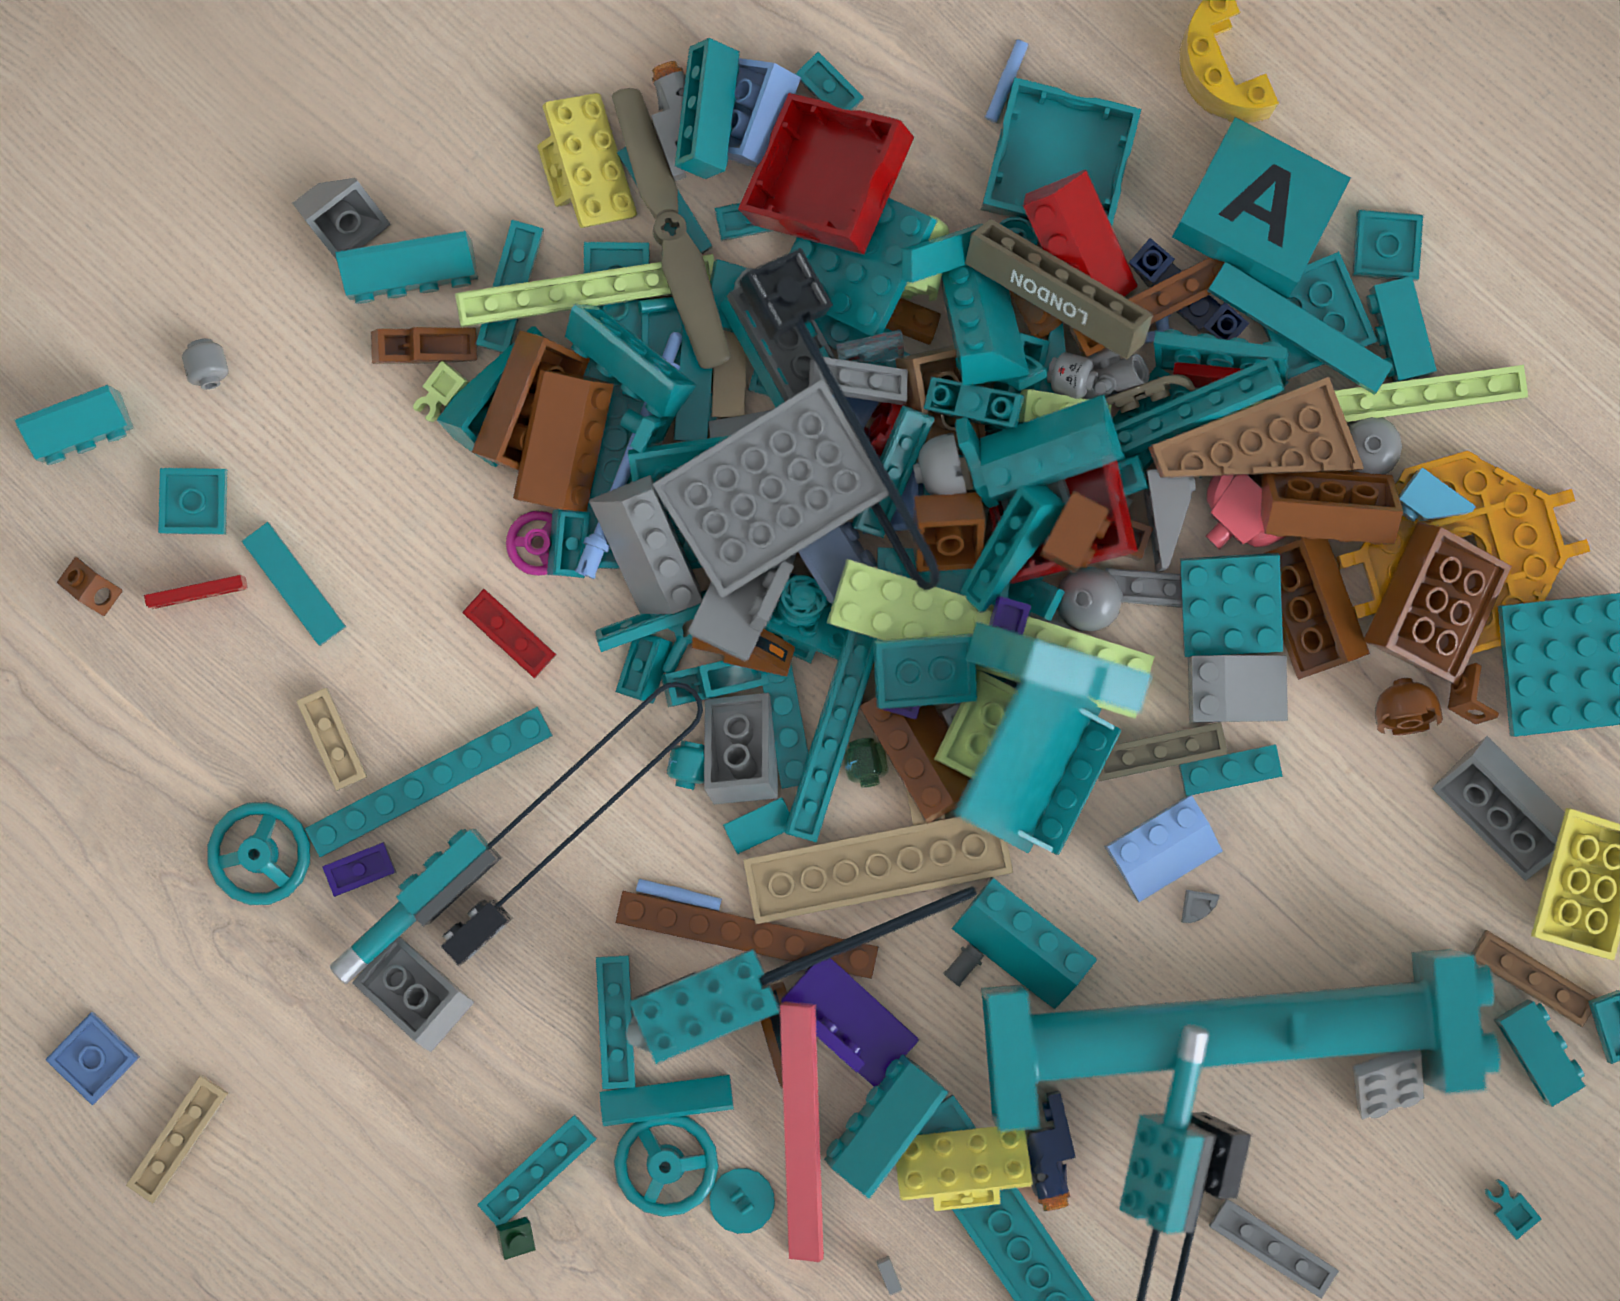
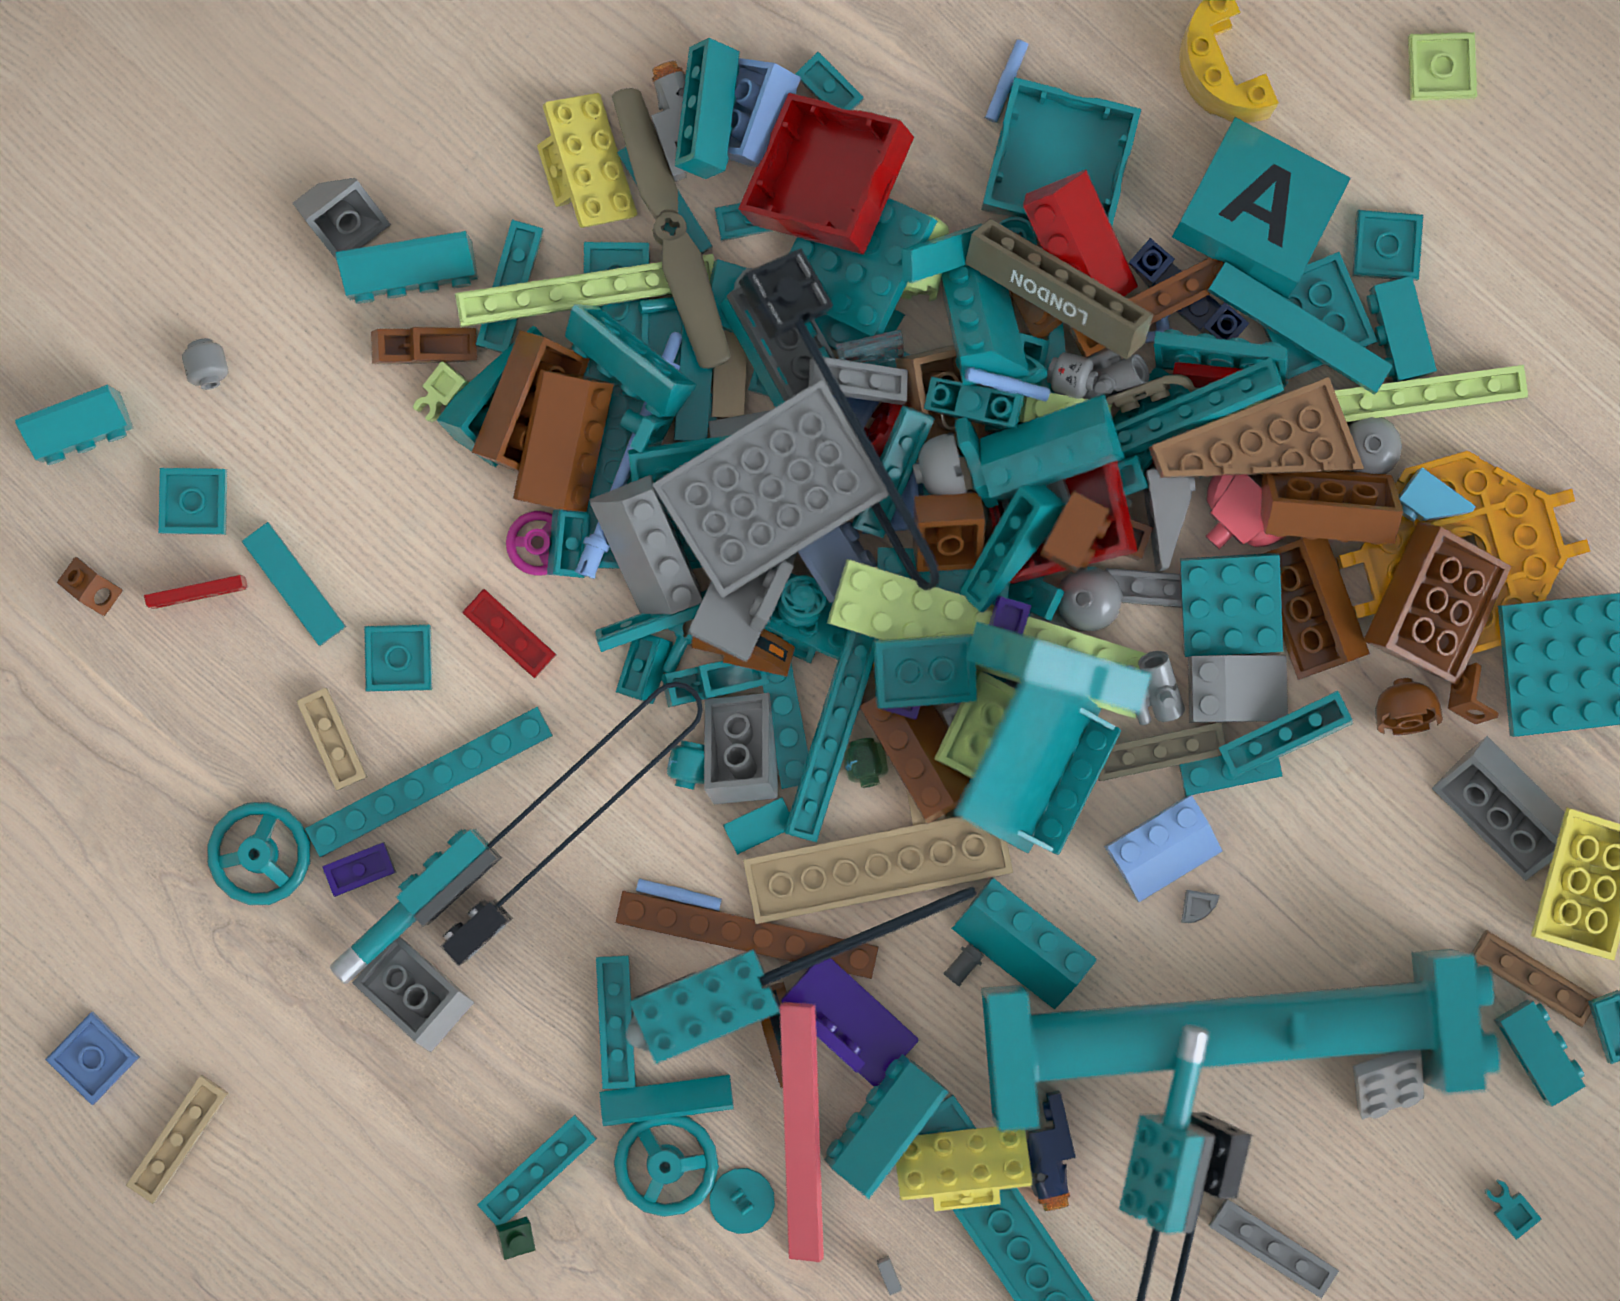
(398, 658): none -> teal tile
(914, 321): dark orange plate -> none
(1007, 384): none -> light blue piece
(1162, 689): none -> light grey pin
(1287, 734): none -> teal slope
(1442, 66): none -> yellowish green tile

